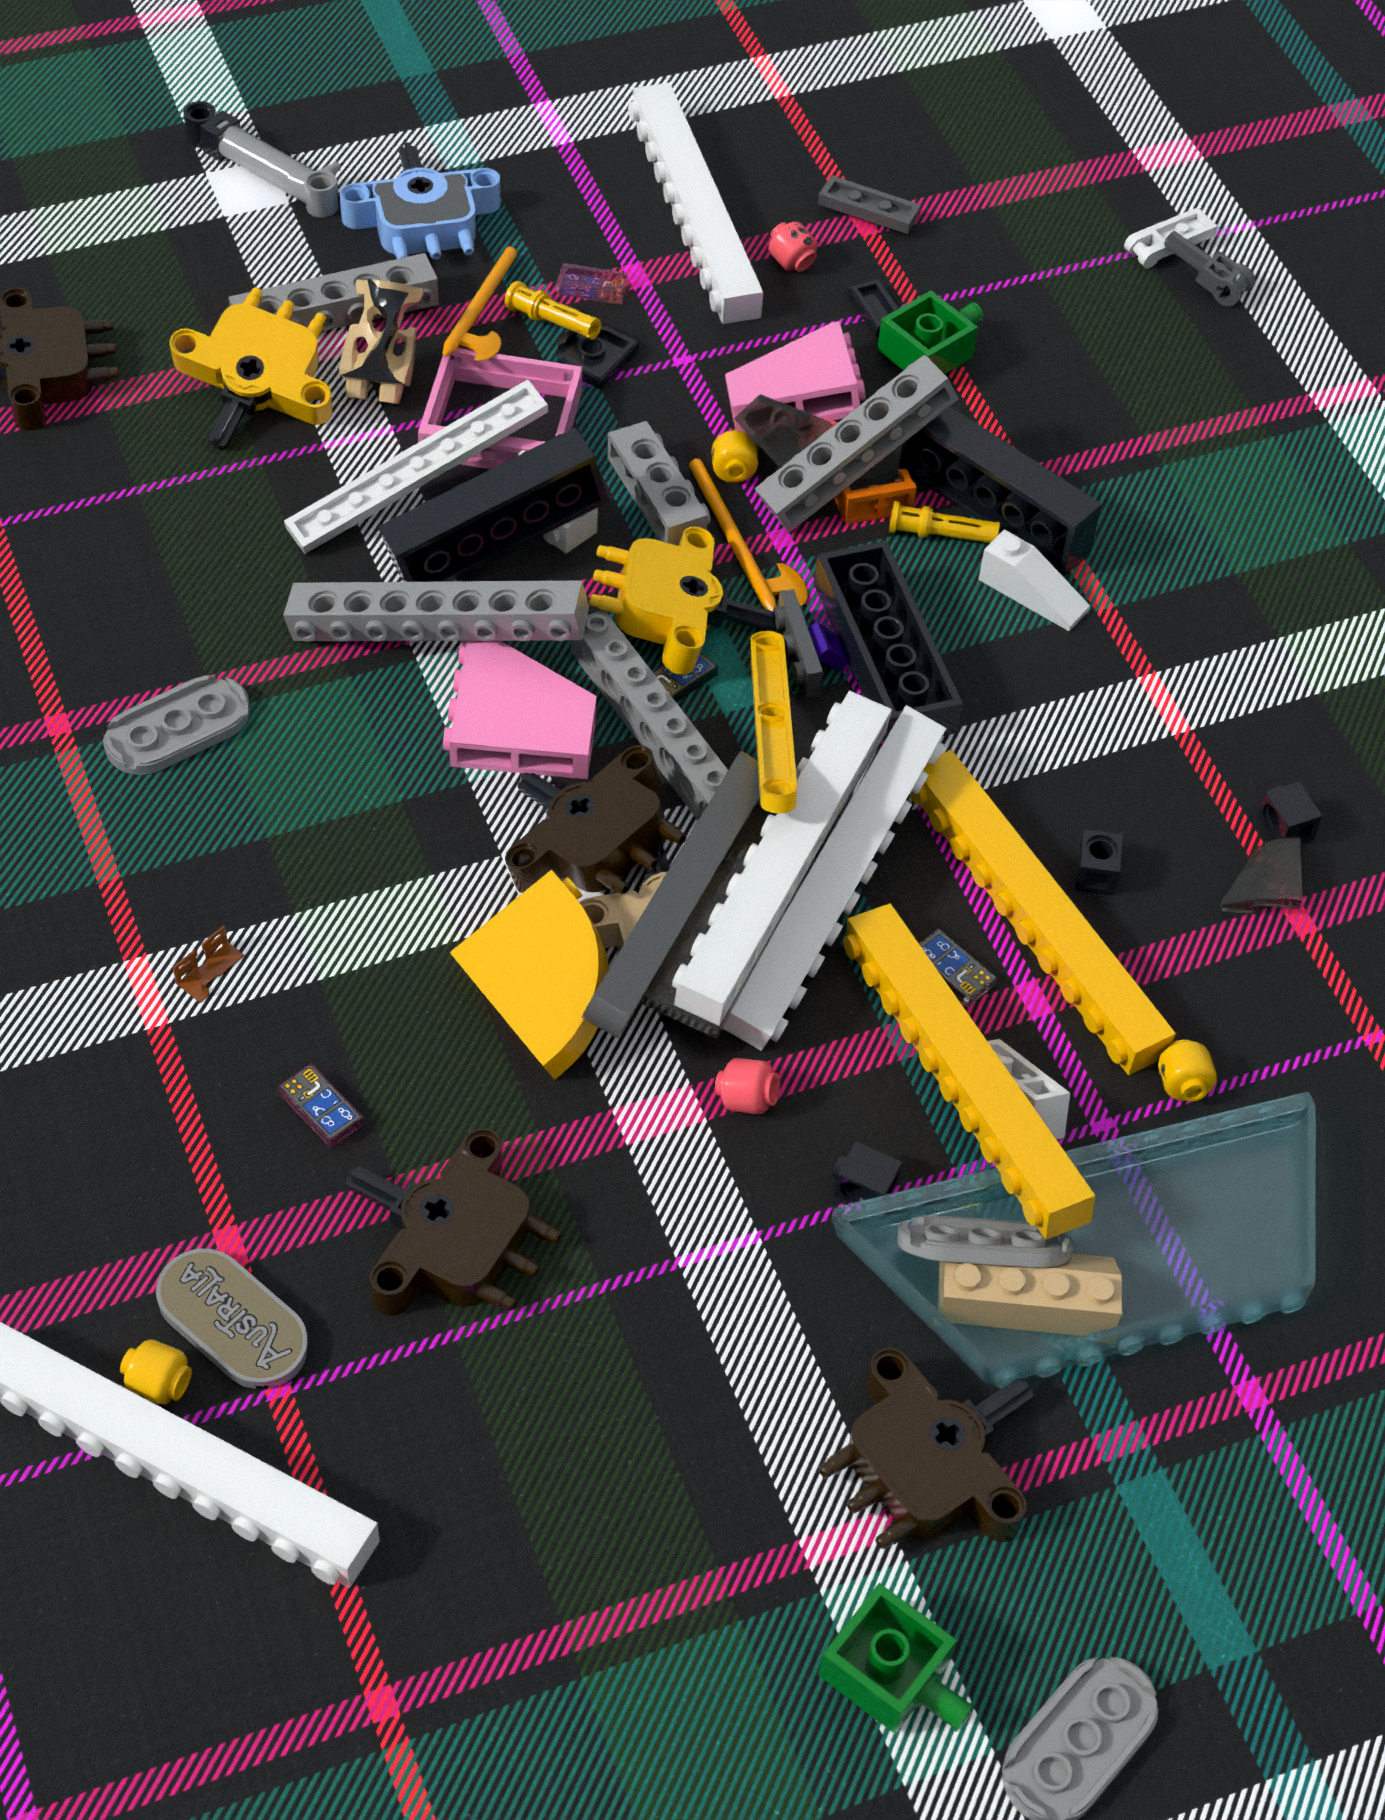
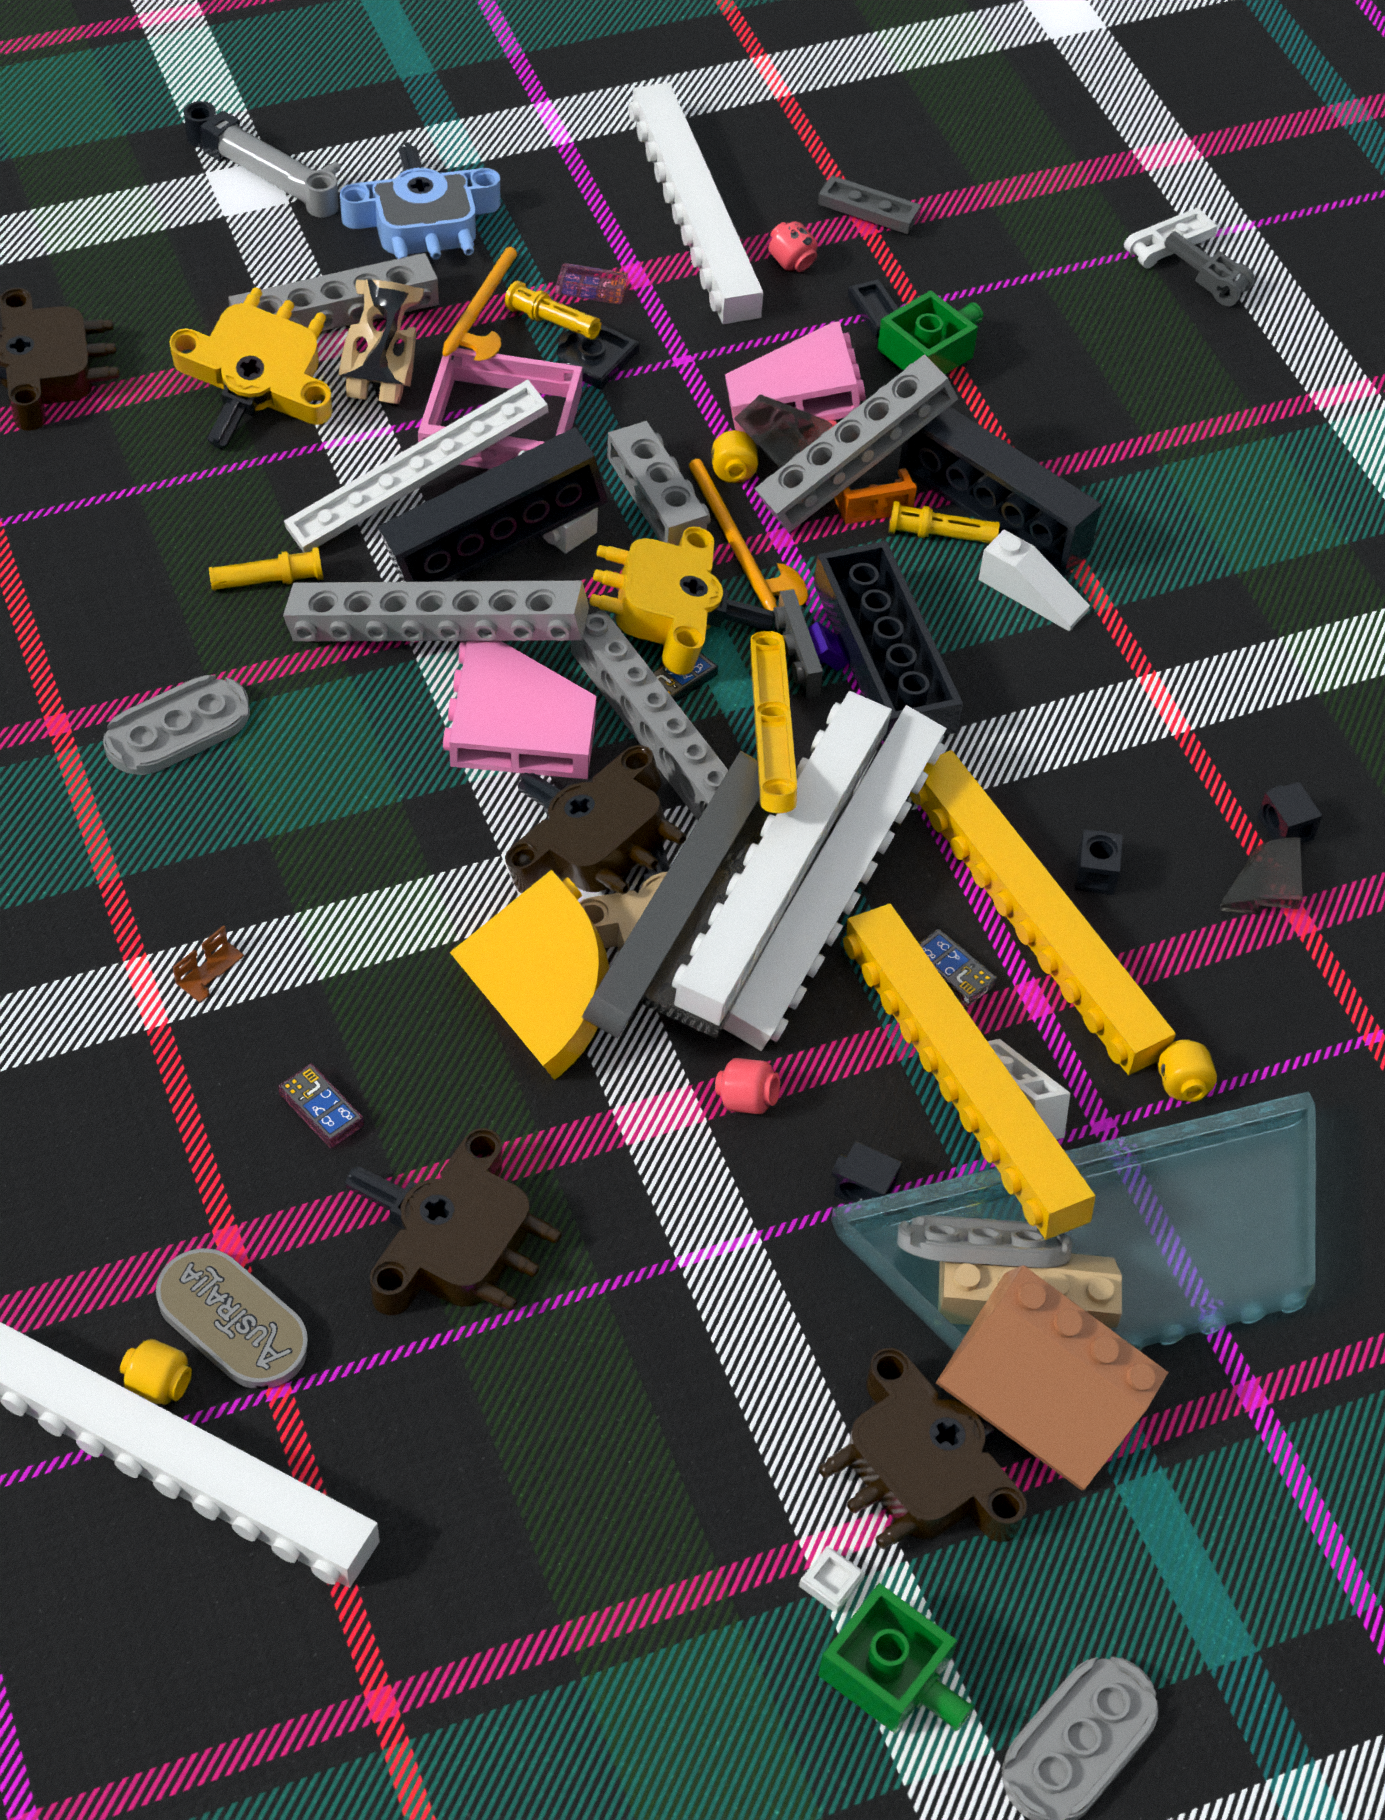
(284, 568): none -> yellow pin
(832, 1579): none -> white tile
(1051, 1376): none -> nougat slope

